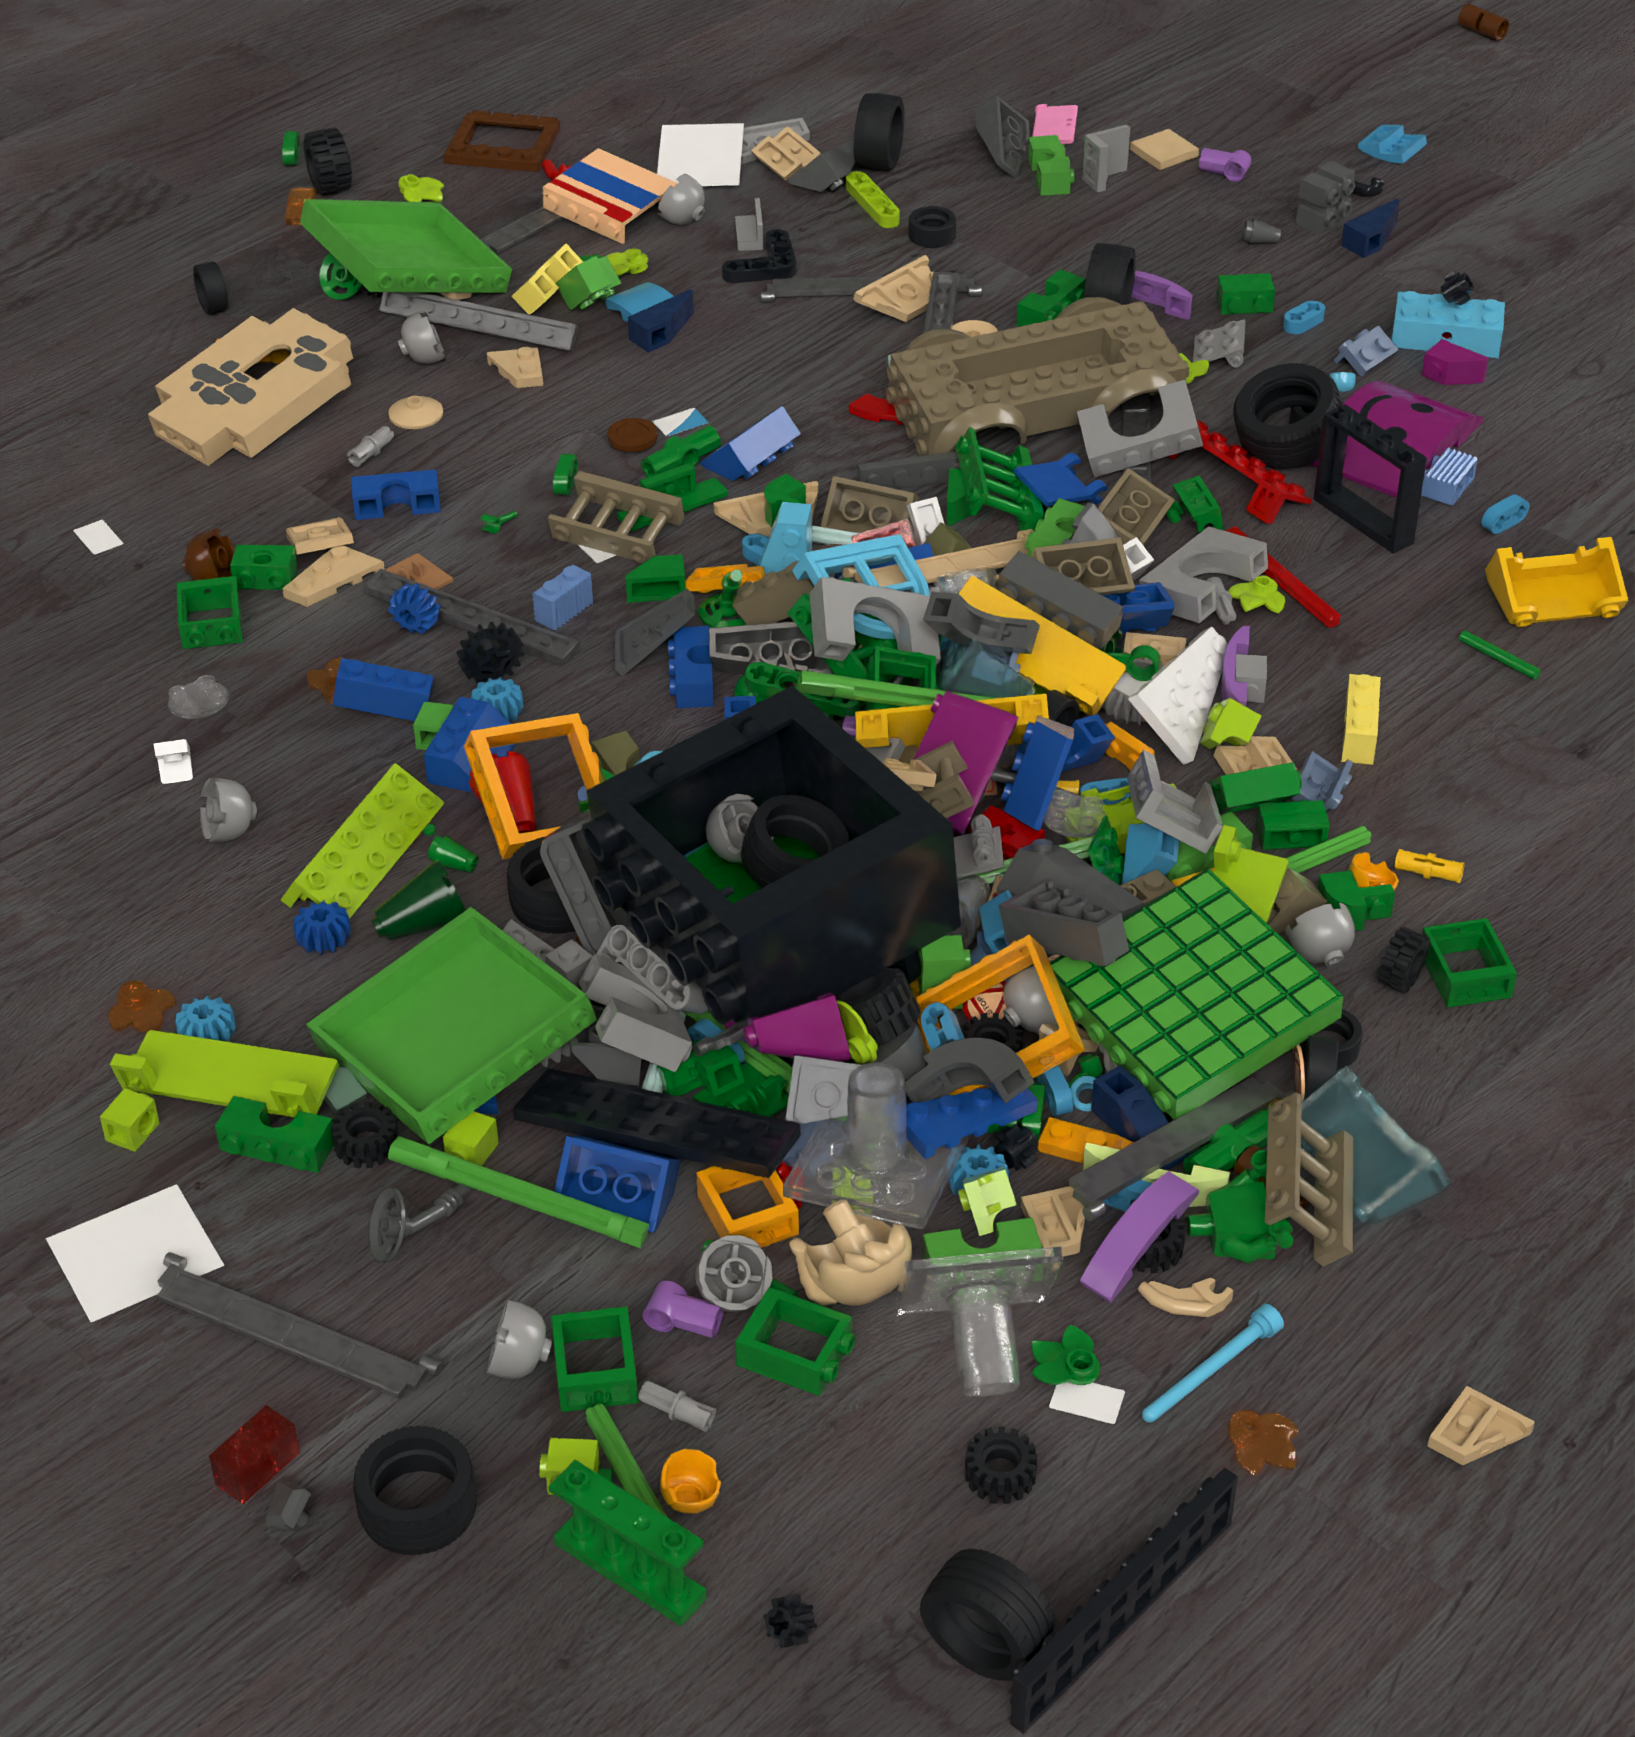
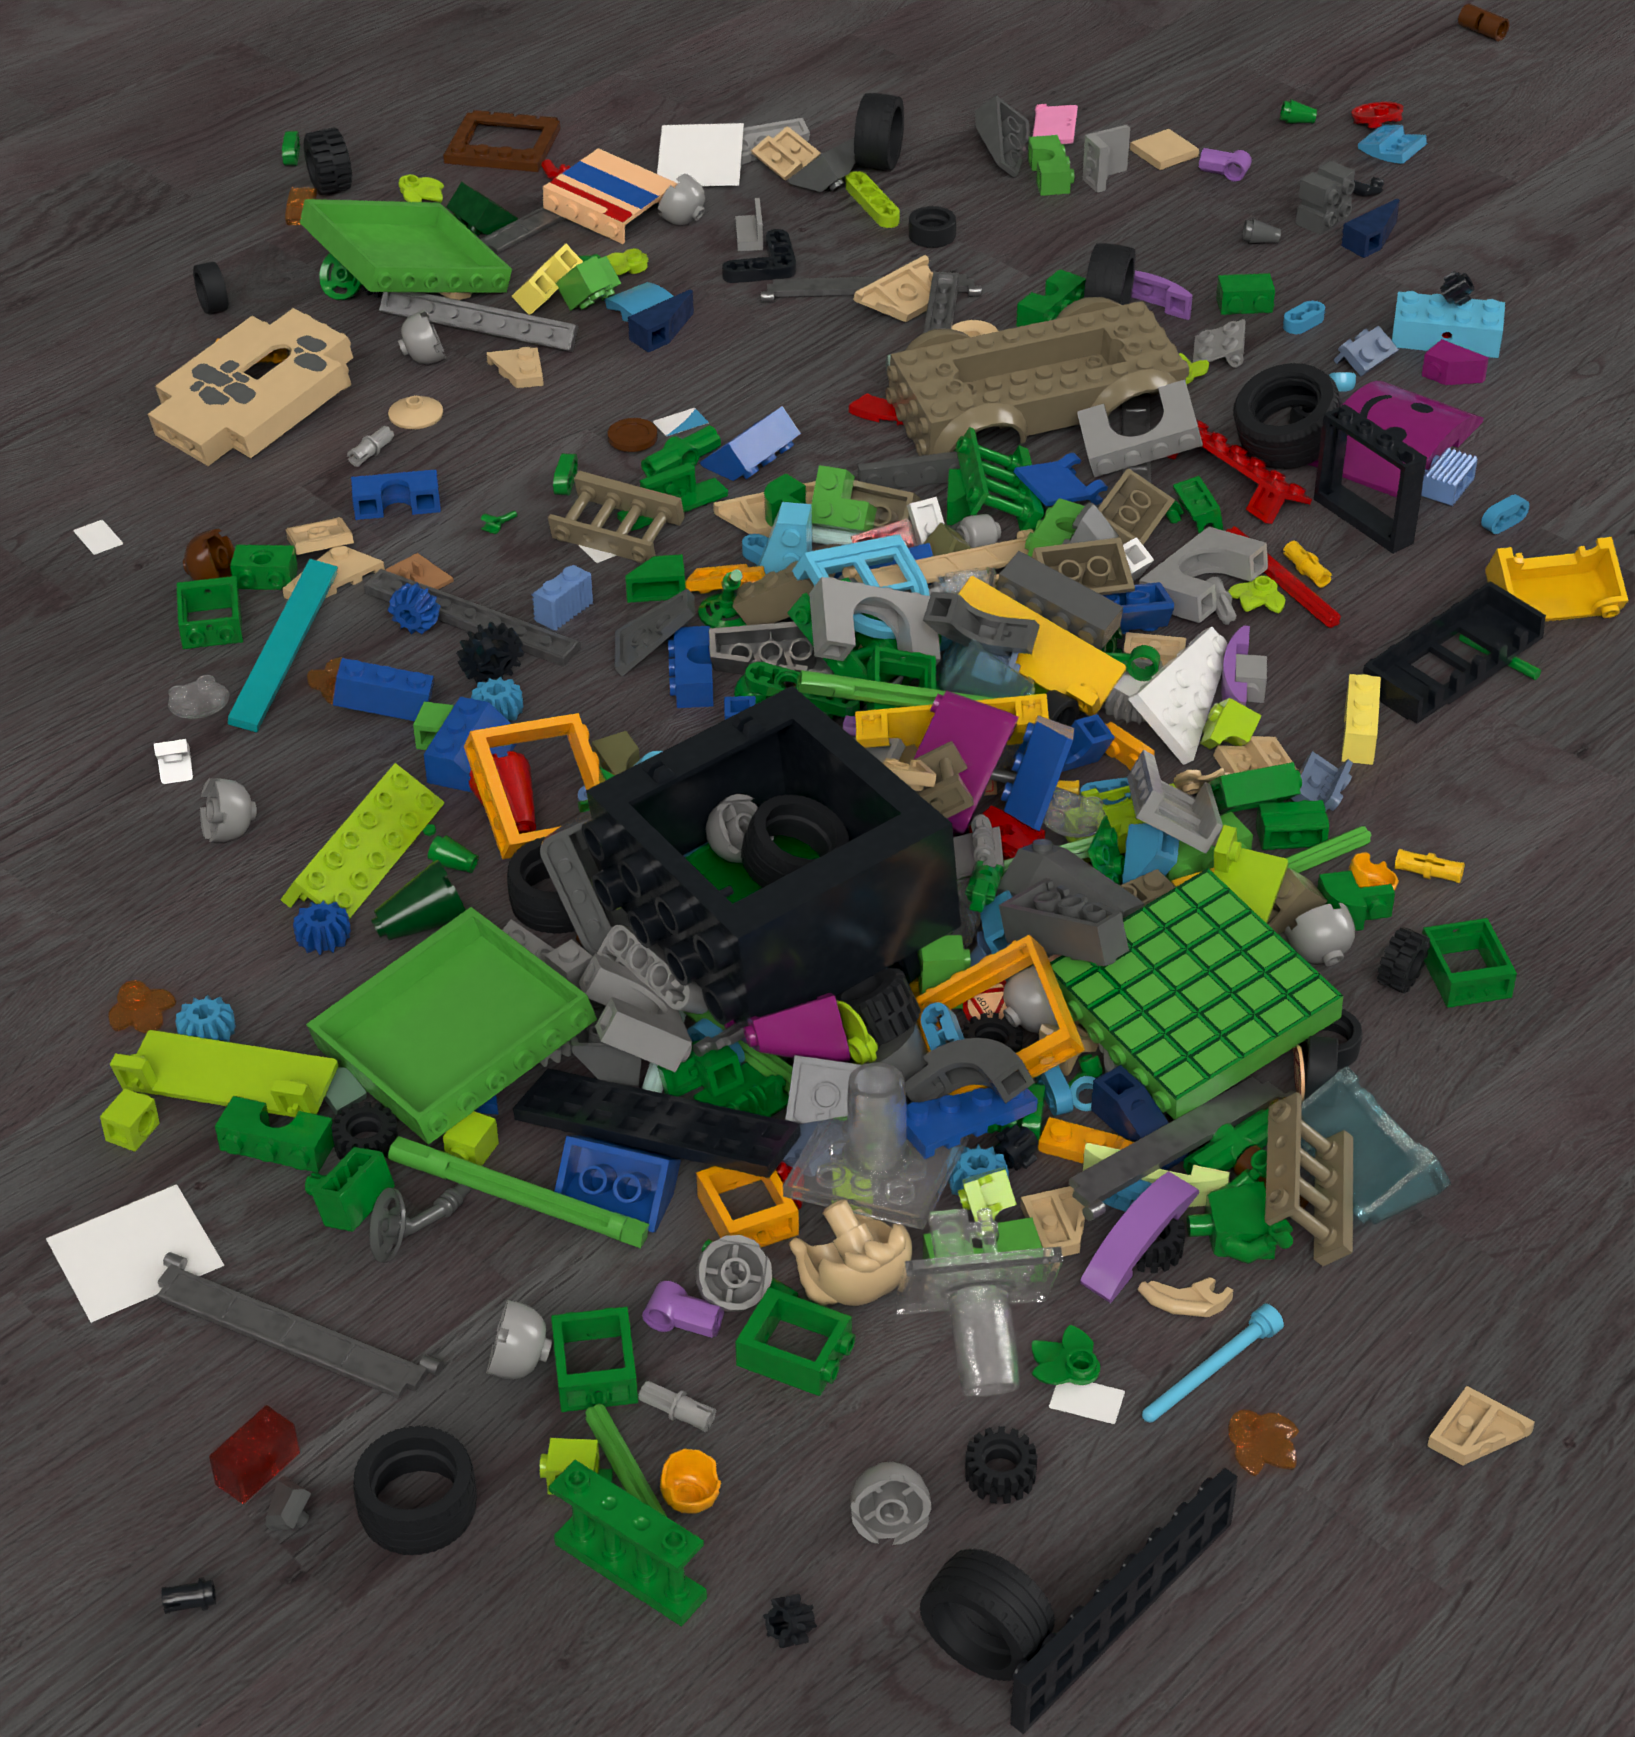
(189, 1596): none -> black pin
(282, 646): none -> teal tile
(350, 1188): none -> green brick
(478, 211): none -> dark green slope
(833, 503): none -> bright green brick
(890, 1503): none -> light grey cylinder
(954, 1233): none -> clear plate
(979, 530): none -> light grey head
(983, 885): none -> green hinge
(1192, 780): none -> tan plate
(1297, 113): none -> green cone
(1307, 563): none -> yellow pin
(1376, 113): none -> red piece
(1487, 618): none -> black window

